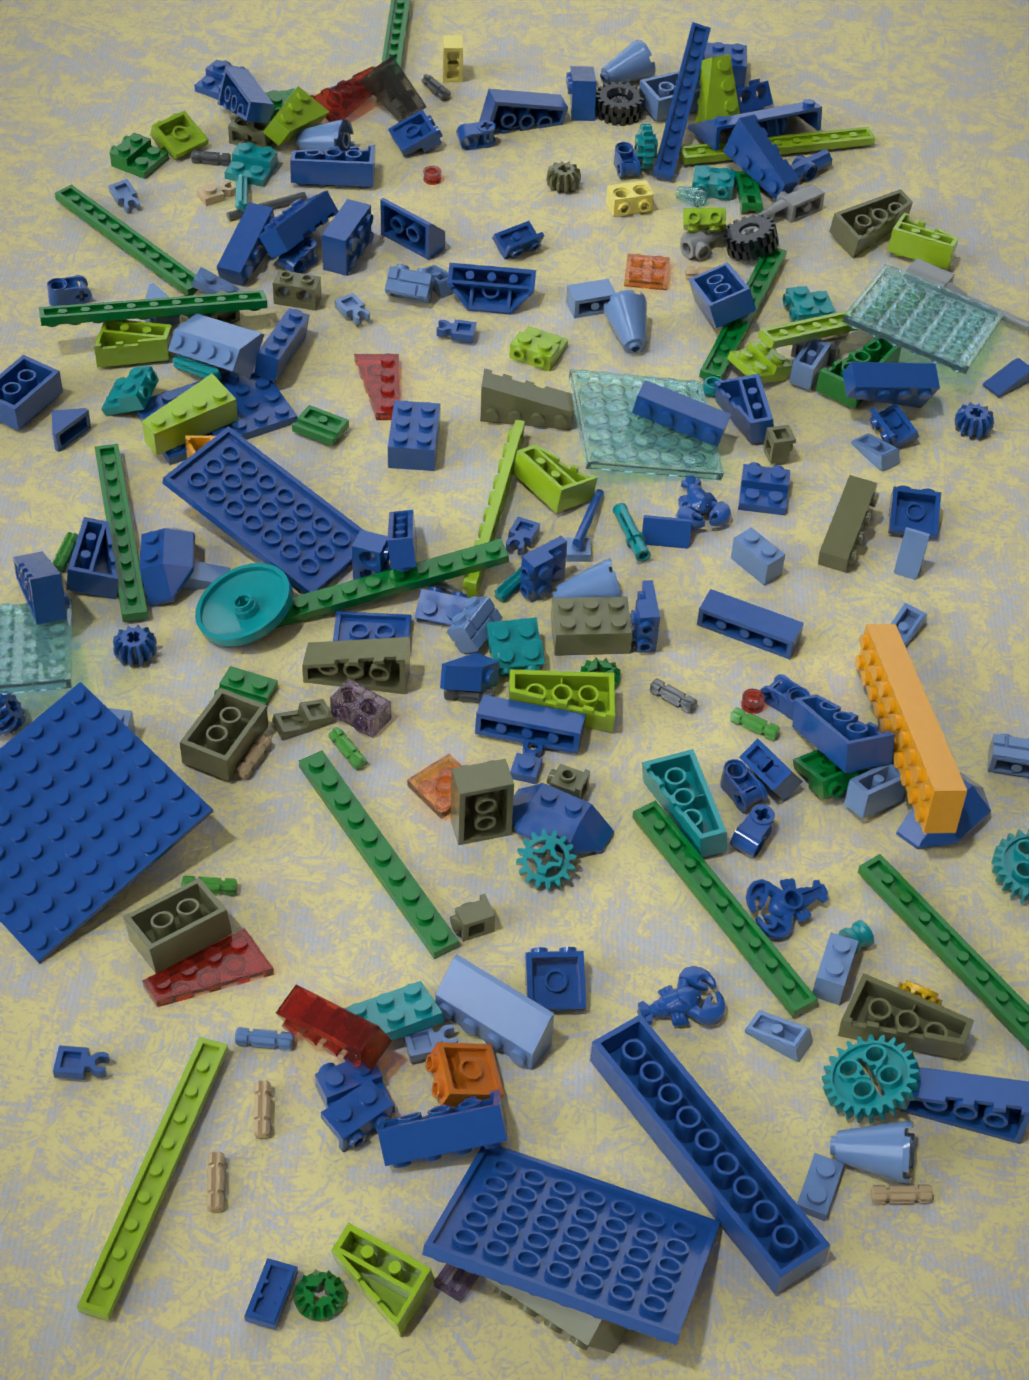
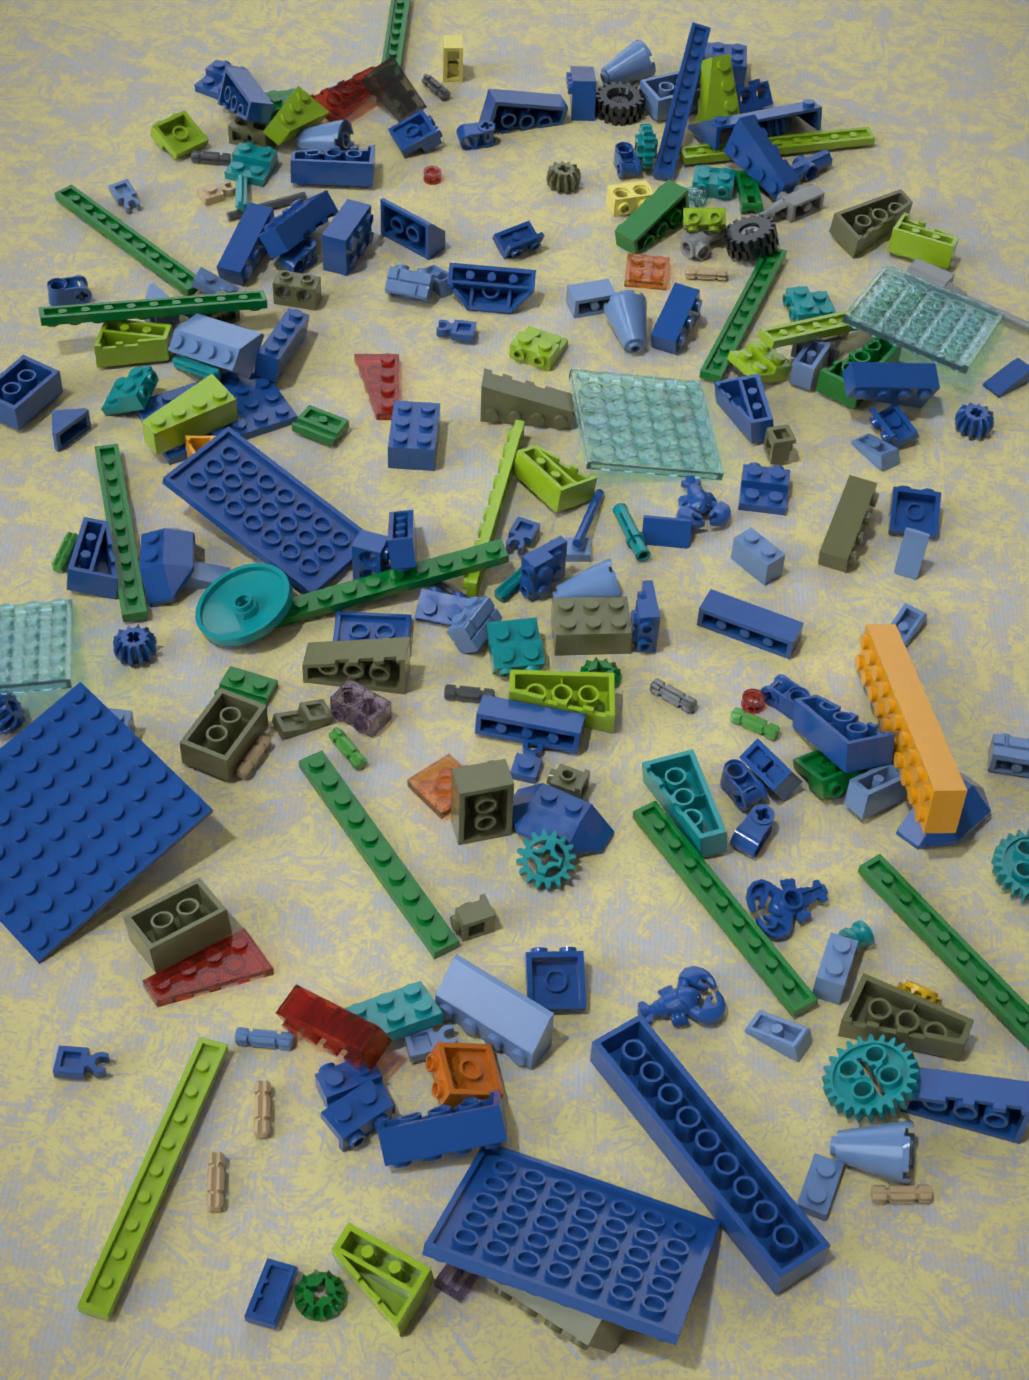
(41, 587): blue wedge -> none
(137, 156): green plate -> none
(215, 884): bright green axle -> none
(353, 307): medium blue plate -> none
(470, 673): blue slope -> none
(653, 218): none -> green wedge
(676, 318): none -> blue wedge
(681, 413): blue brick -> none
(708, 385): teal plate -> none
(722, 295): blue brick -> none

